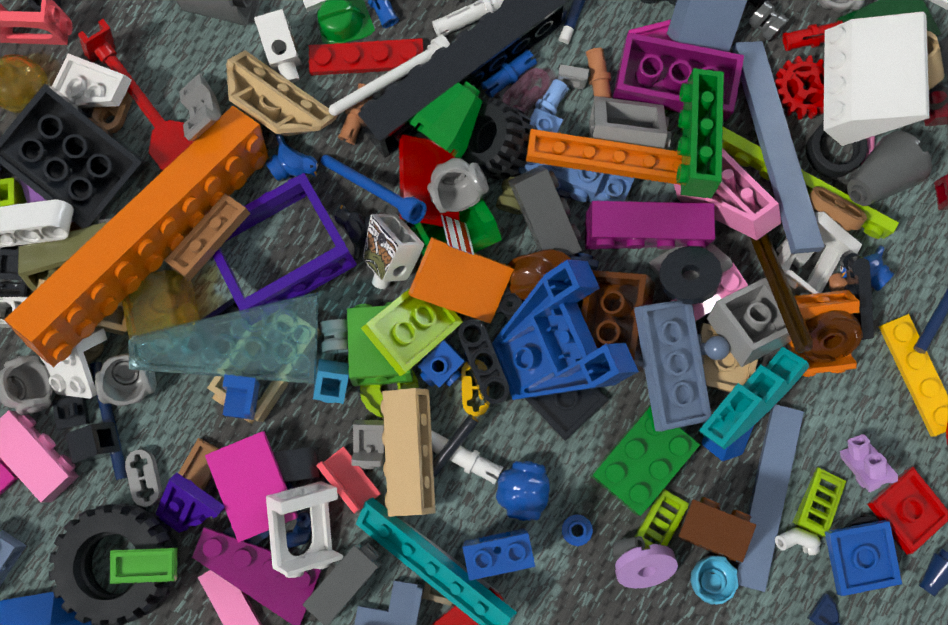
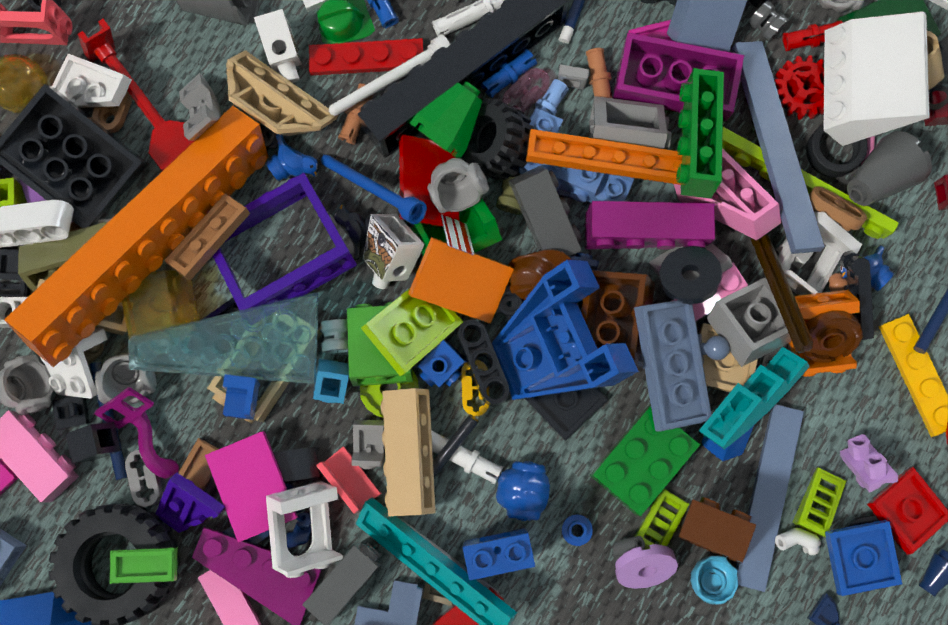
(137, 416): none -> magenta piece

